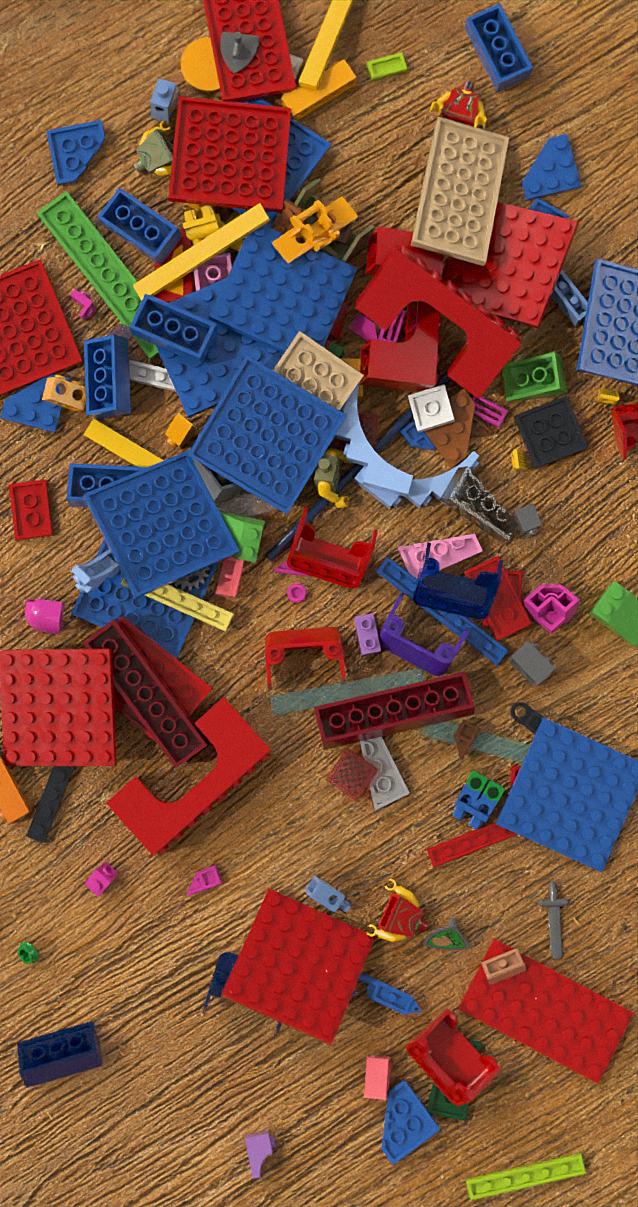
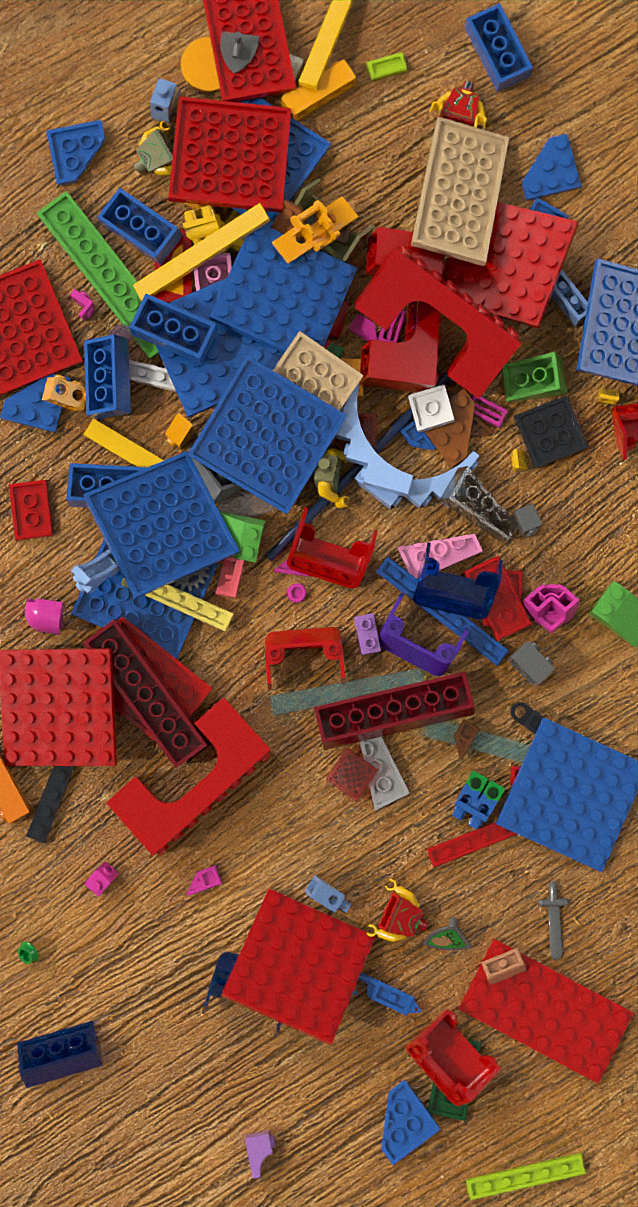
(377, 1077): coral hinge -> none

